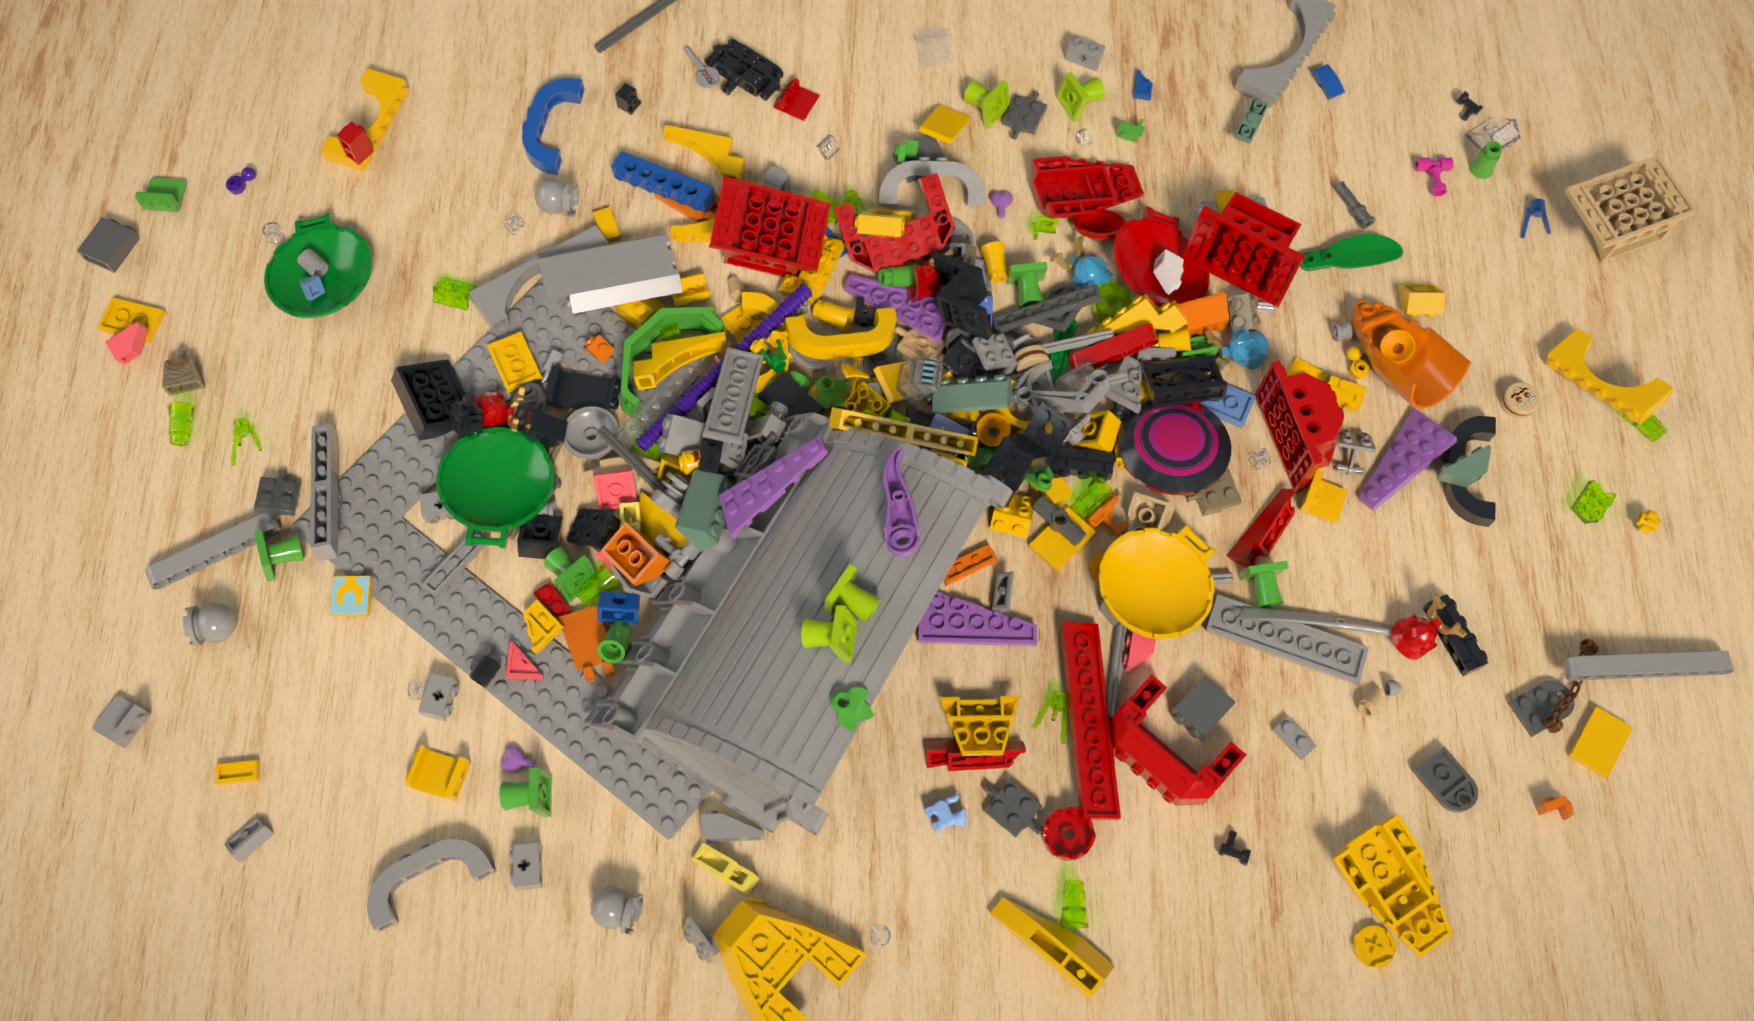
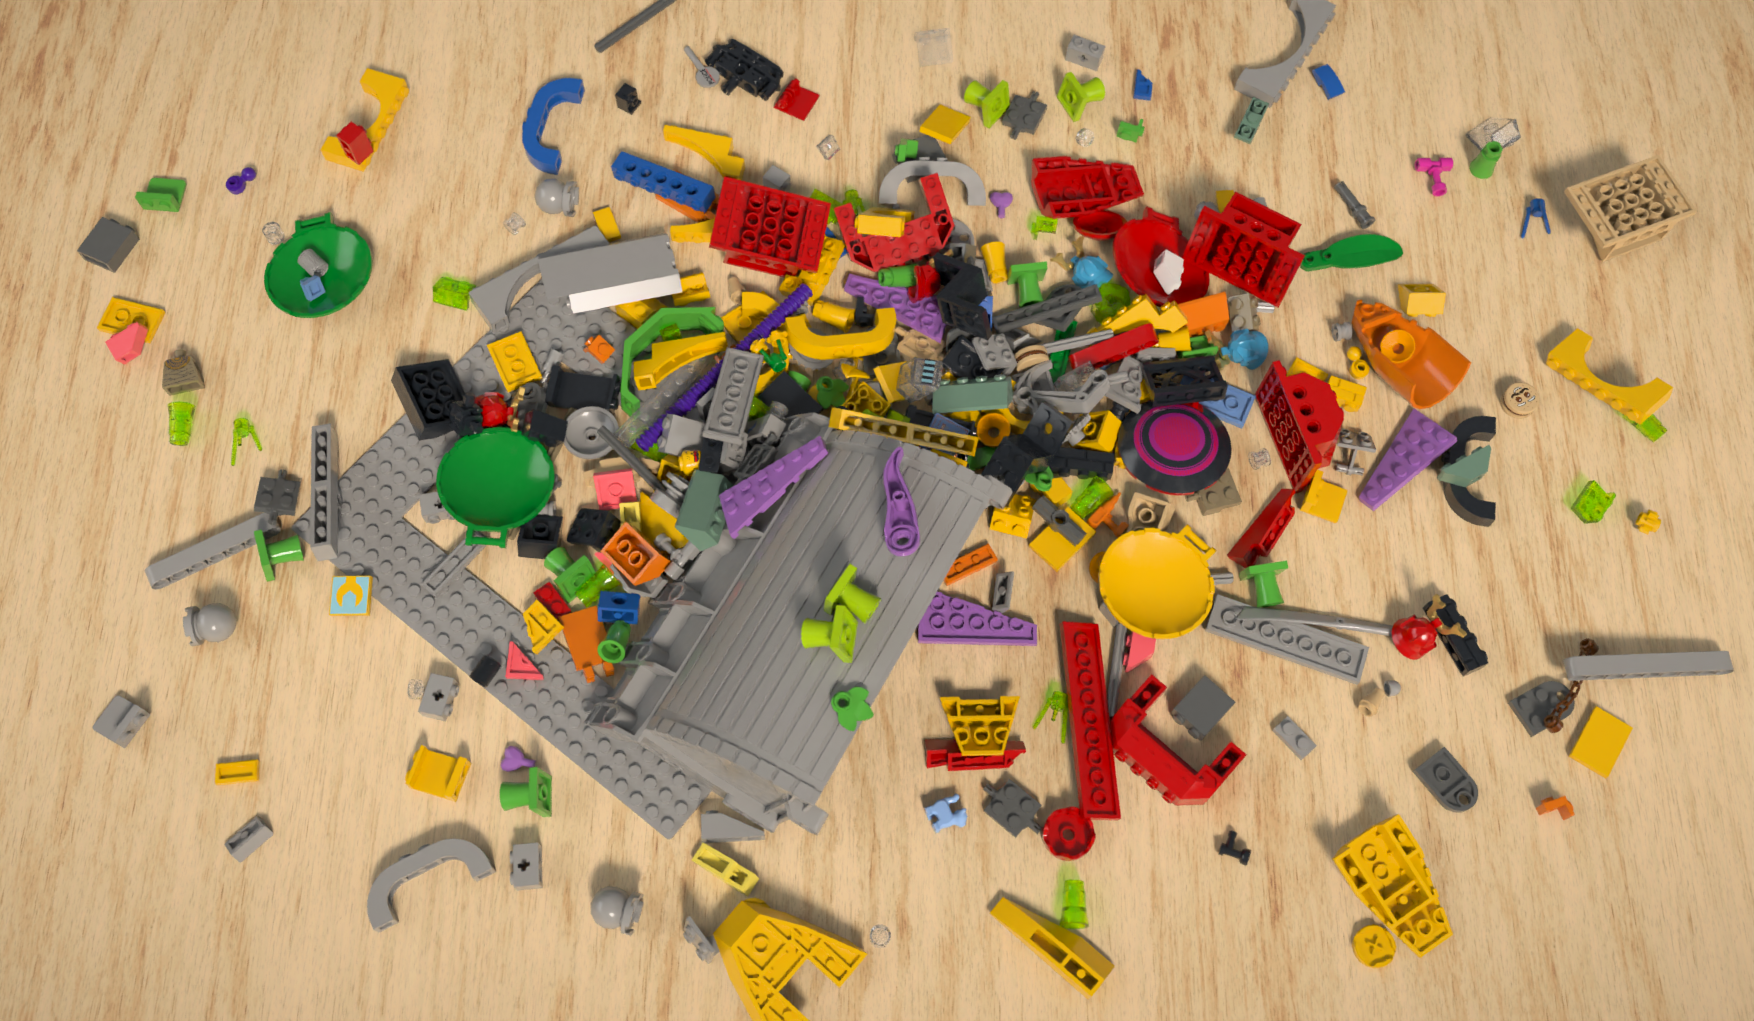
(1473, 107): black piece -> none

